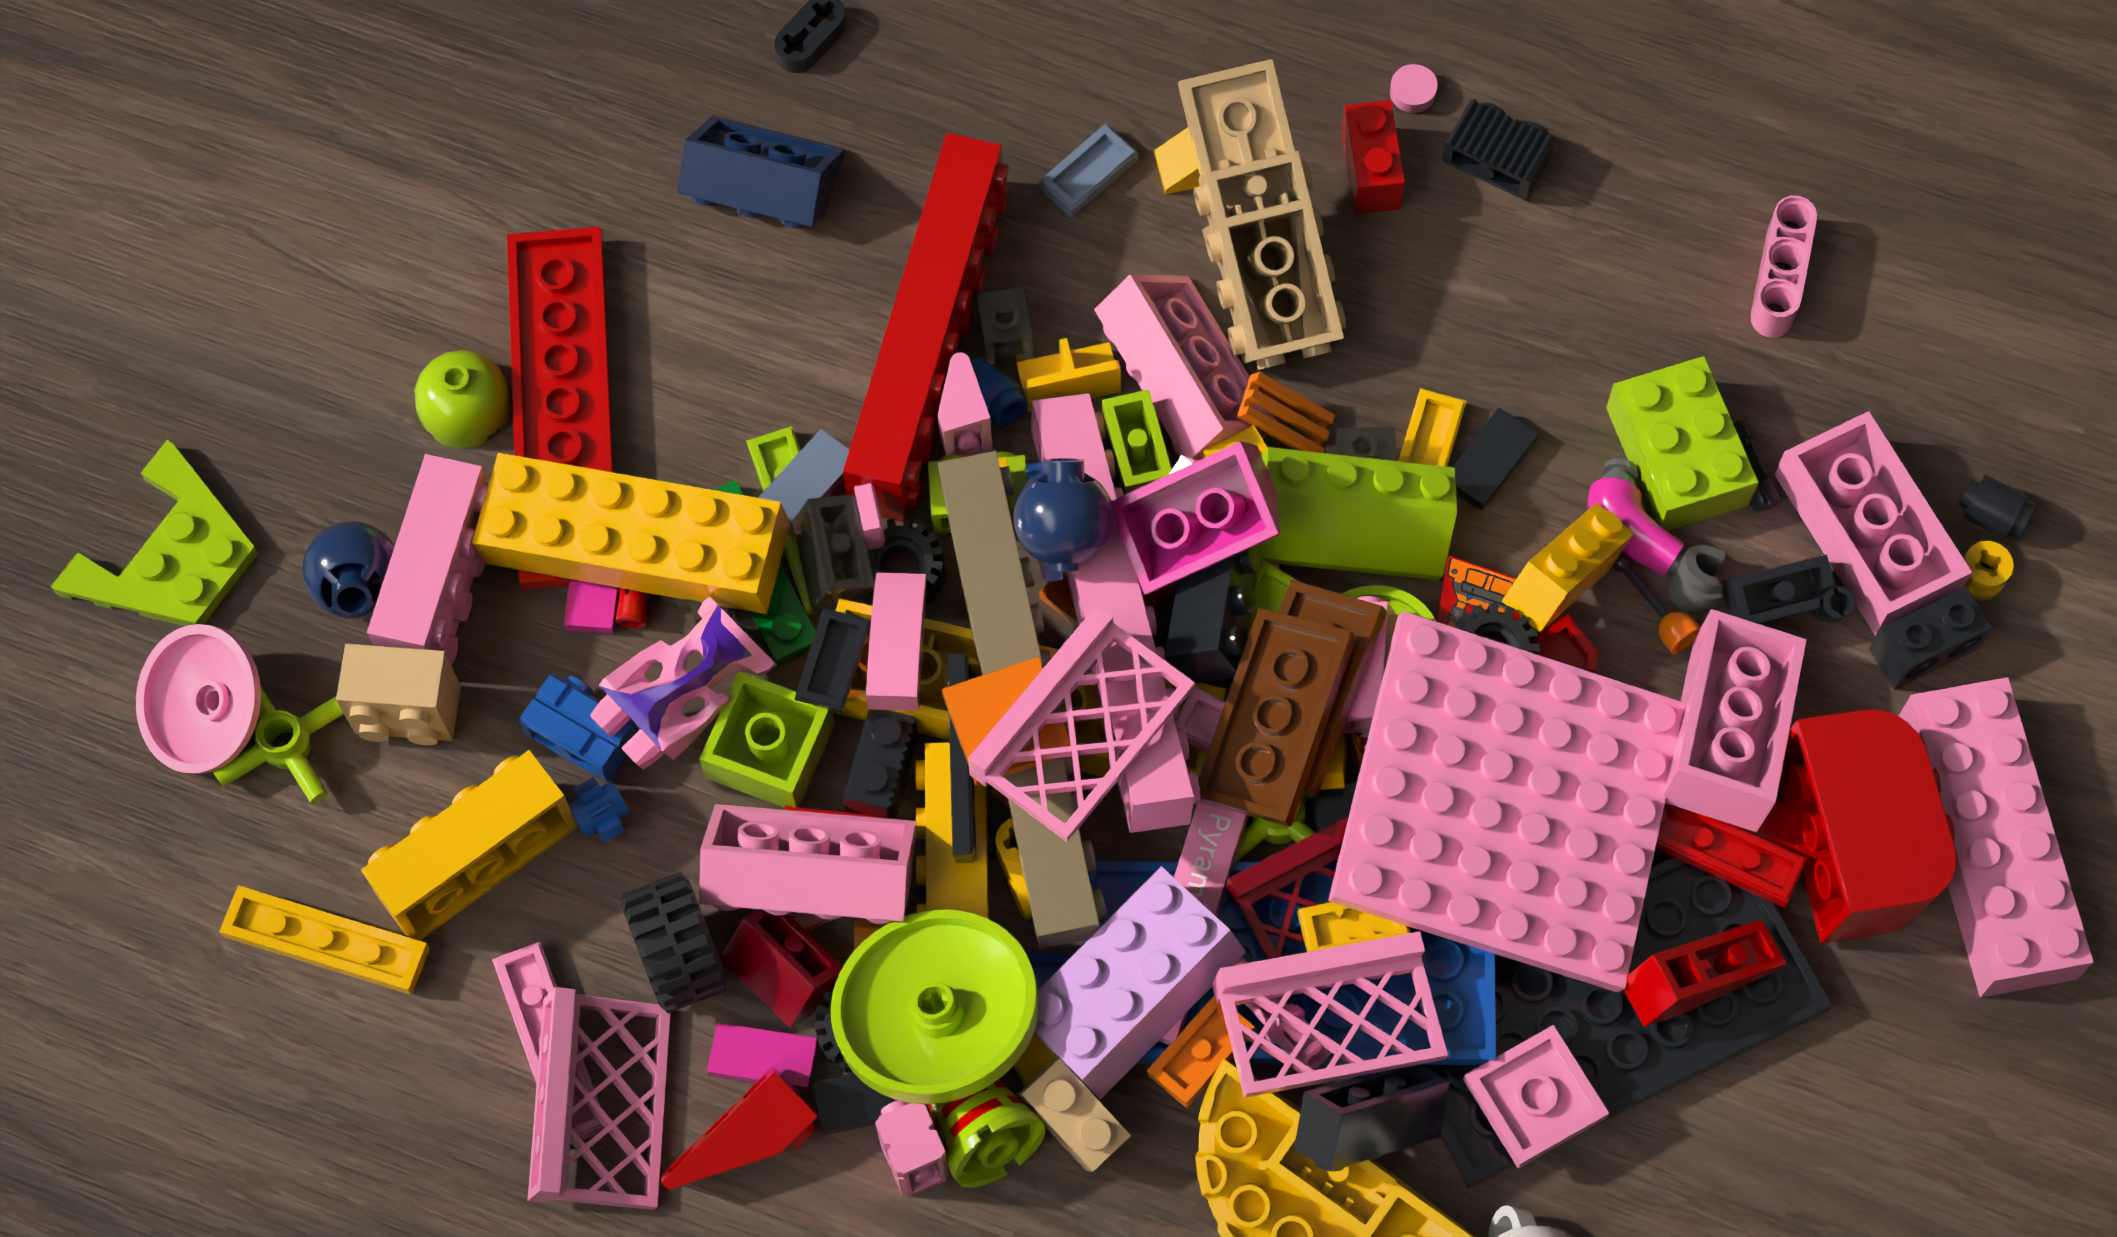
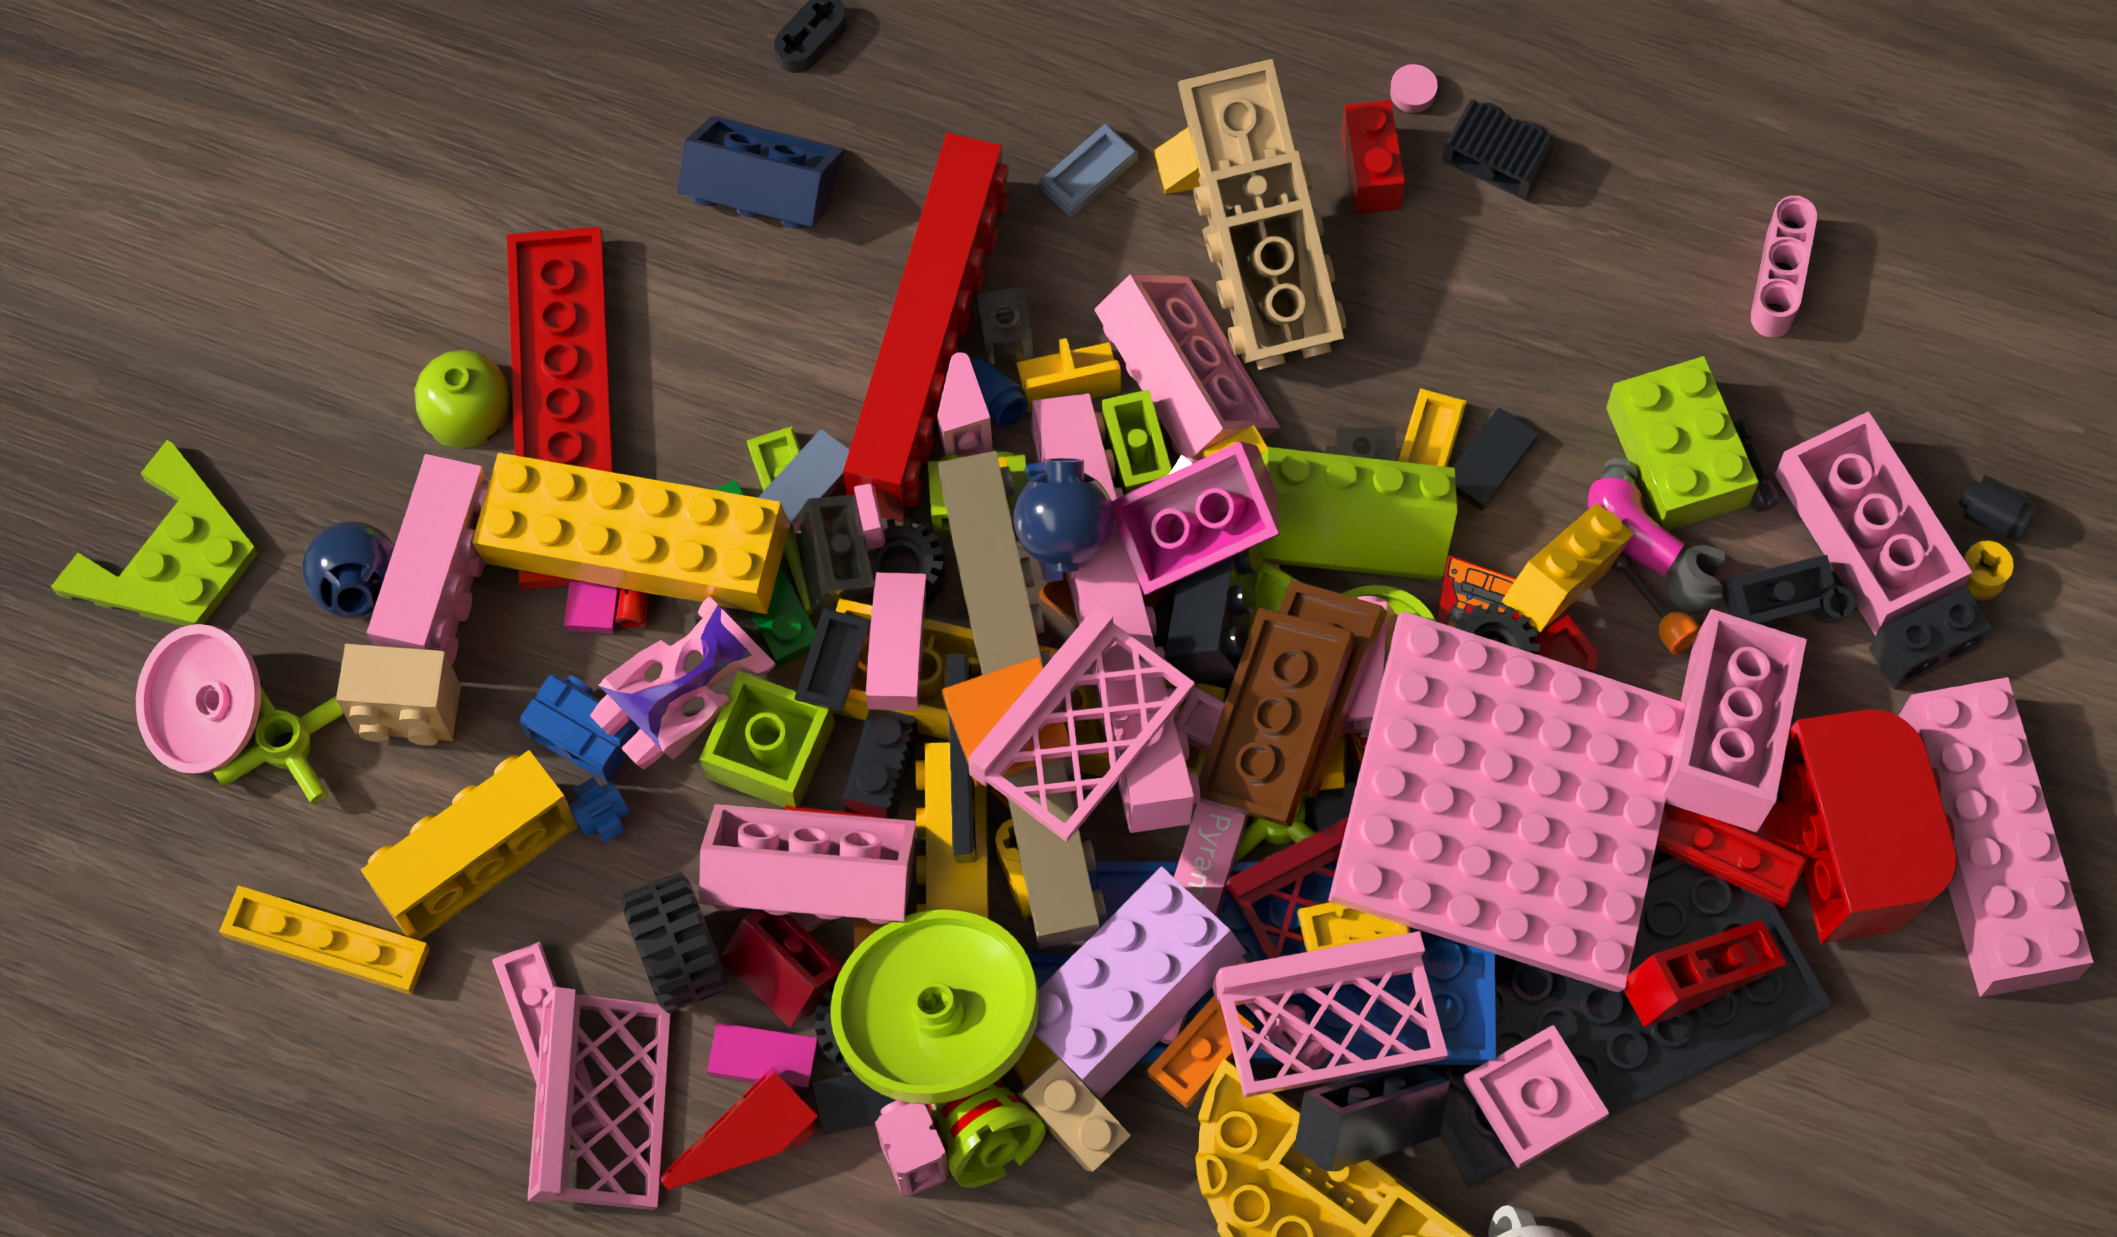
(1287, 407): orange tile -> none

